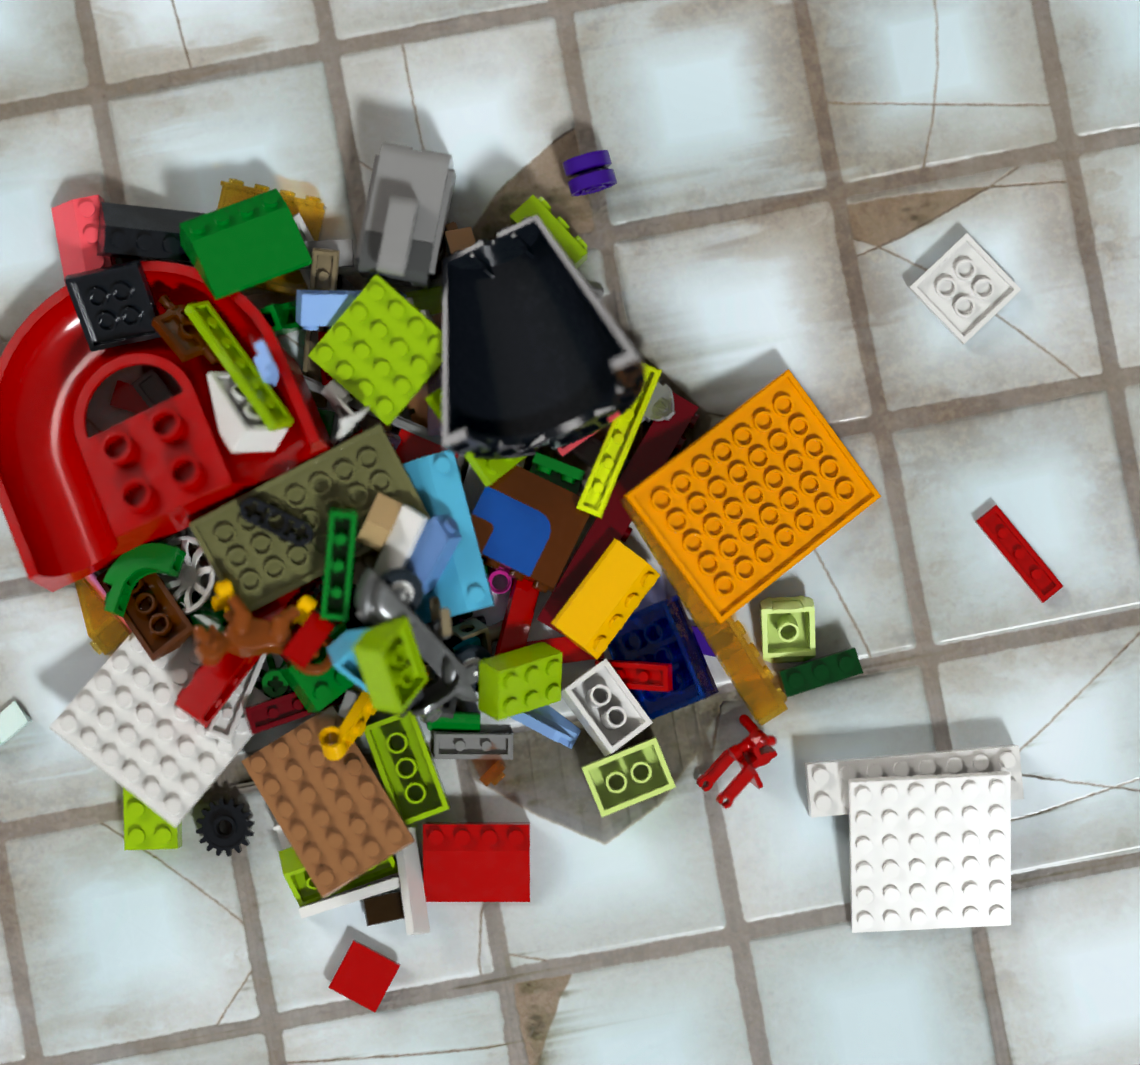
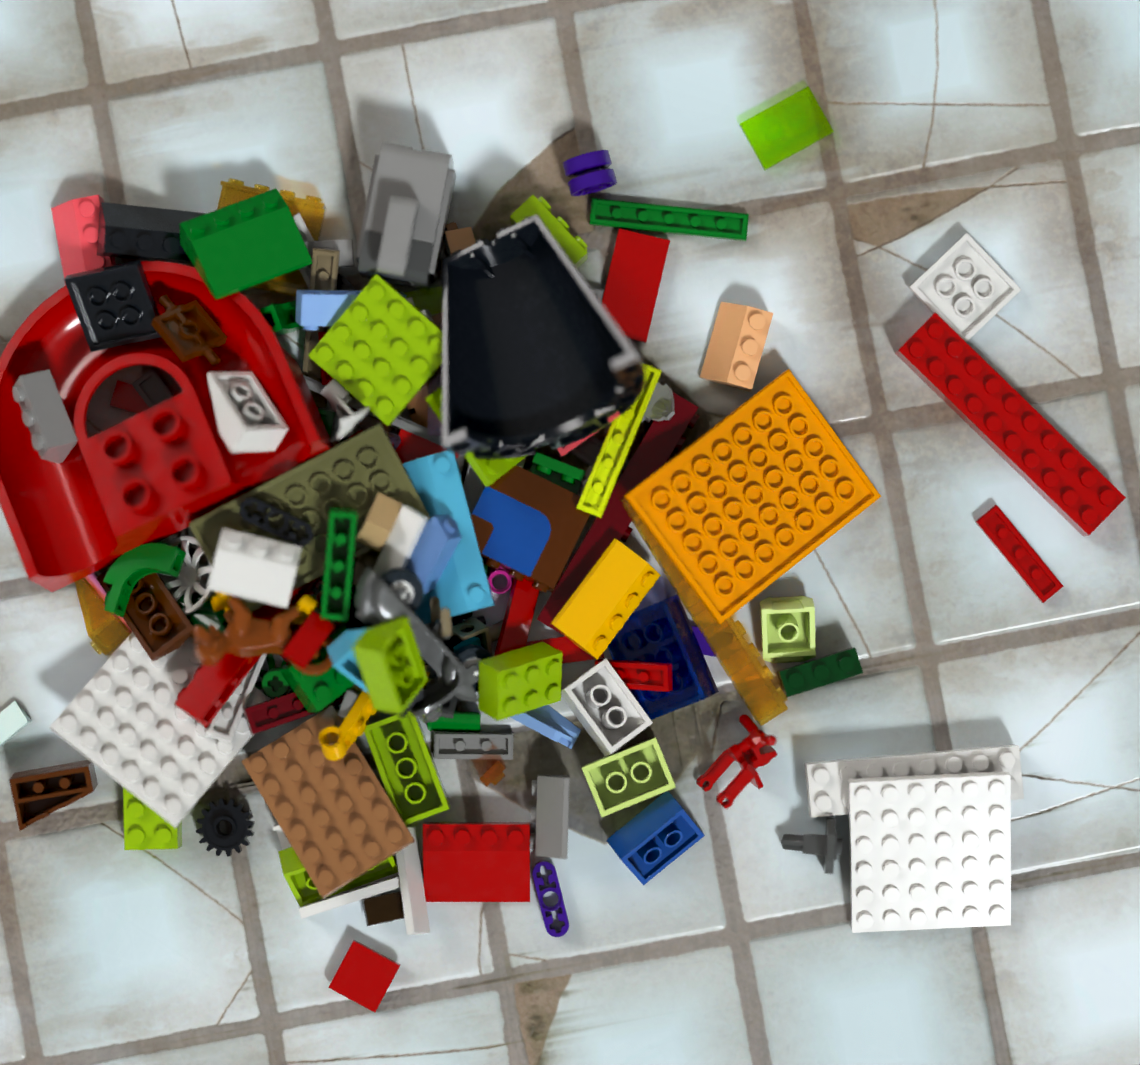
(45, 415): none -> light grey slope
(47, 789): none -> reddish brown wedge
(239, 365): lime tile -> none
(254, 568): none -> white slope
(266, 364): light blue slope -> none
(550, 816): none -> light grey slope
(562, 916): none -> dark purple beam
(634, 282): none -> red tile
(655, 837): none -> blue slope
(669, 219): none -> green tile
(736, 345): none -> light nougat slope
(786, 128): none -> clear neon green tile
(826, 845): none -> dark grey piece
(1010, 425): none -> red brick

